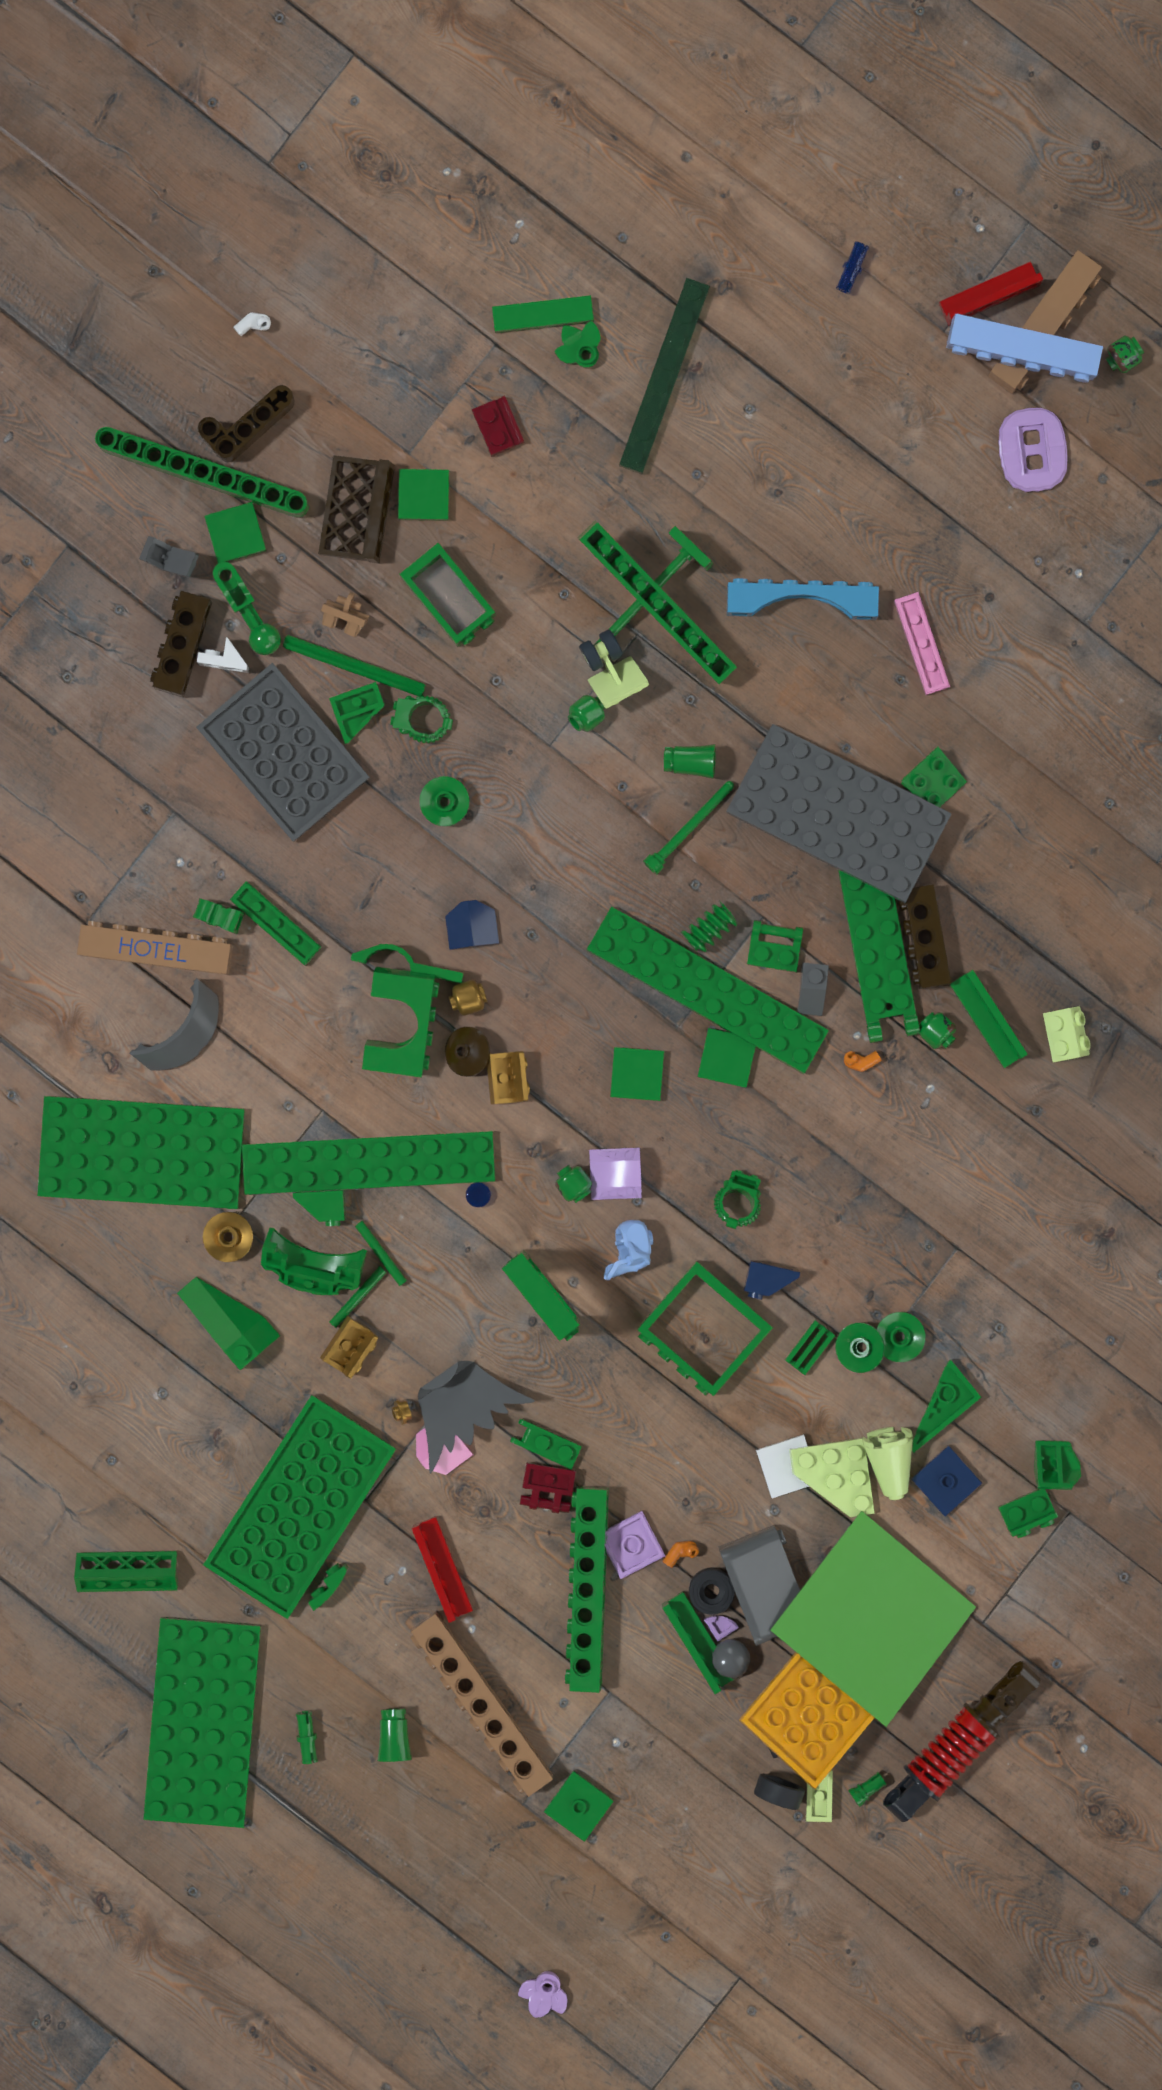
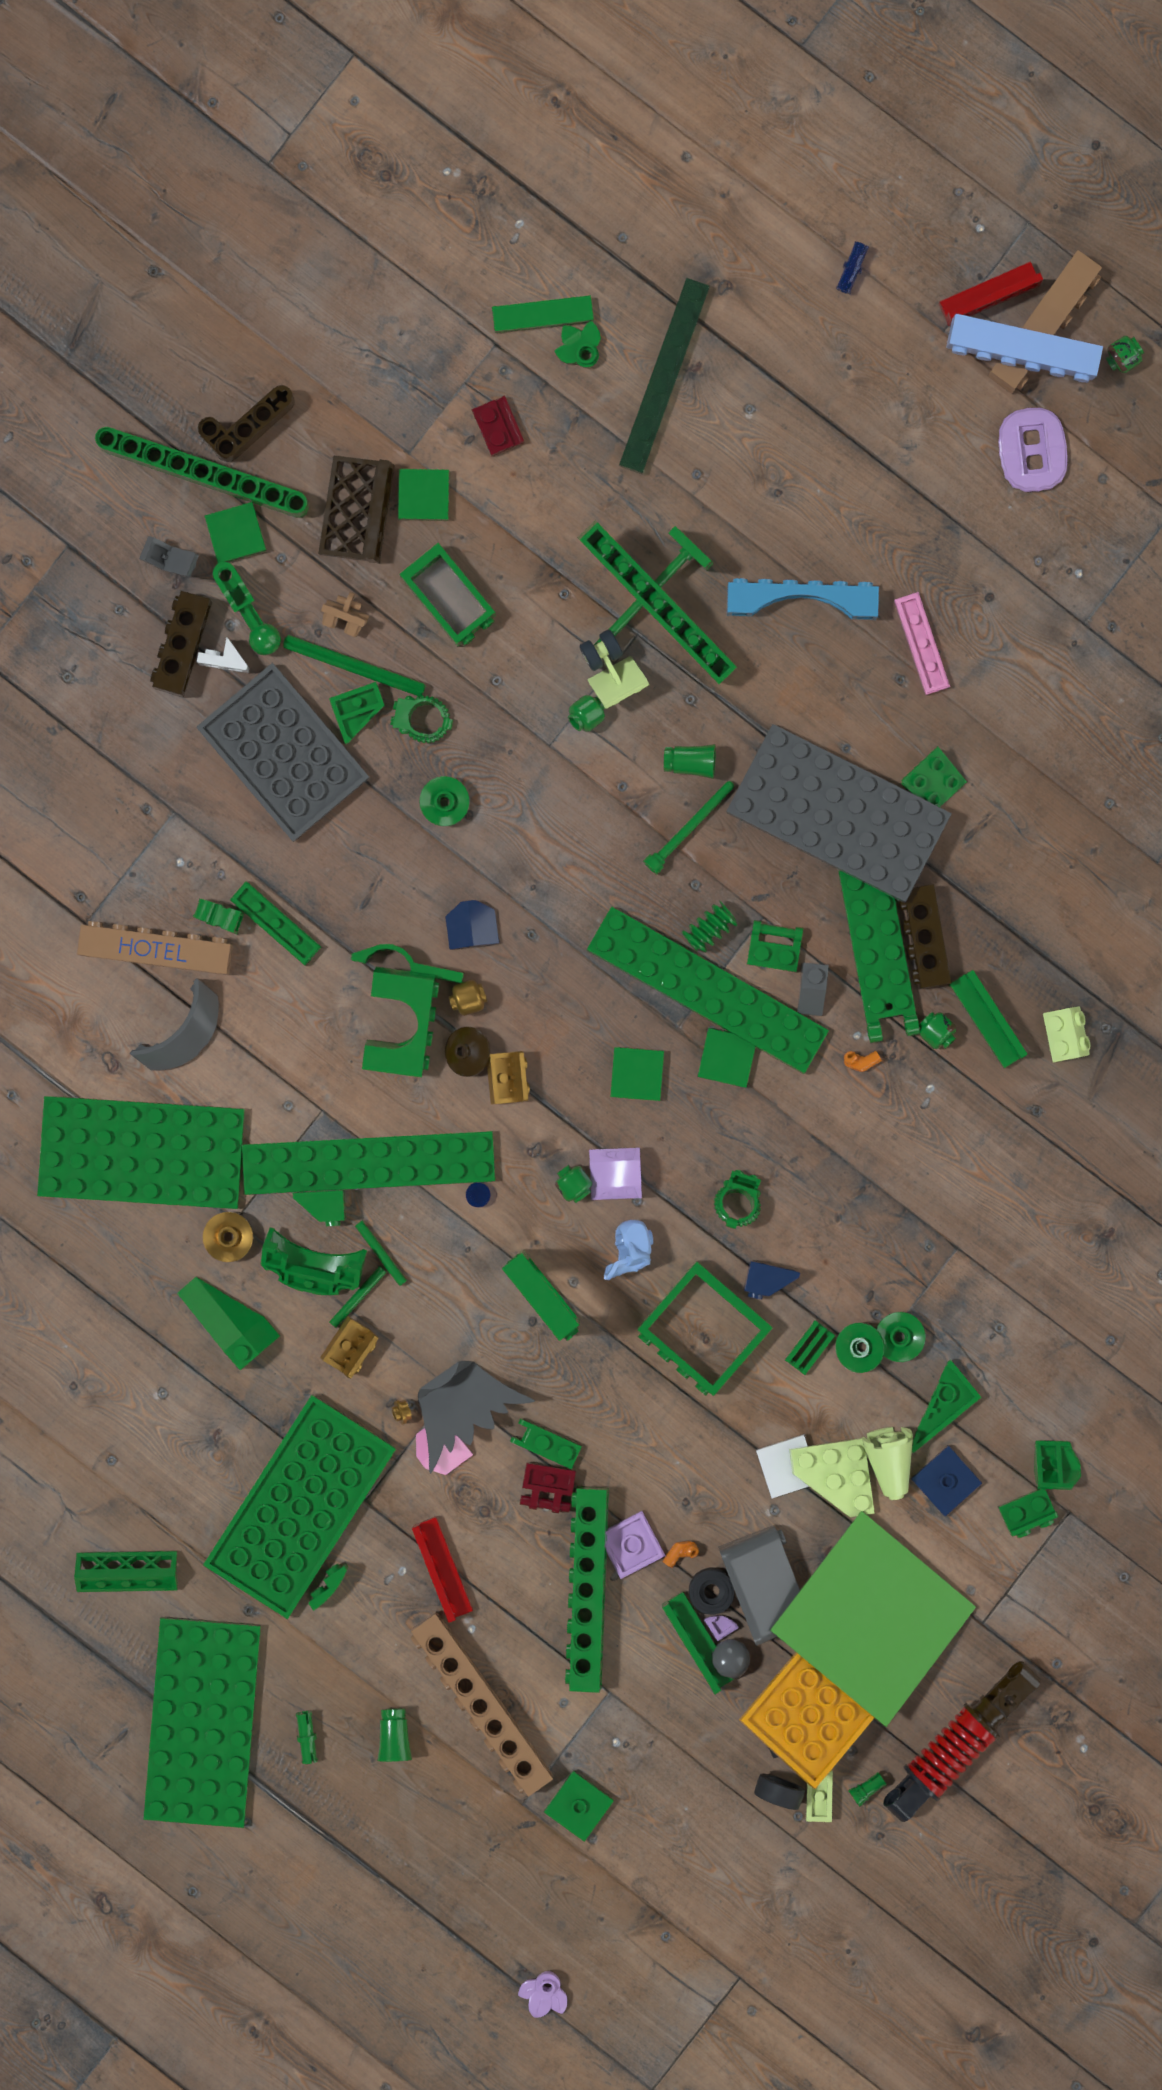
(253, 321): white arm -> none

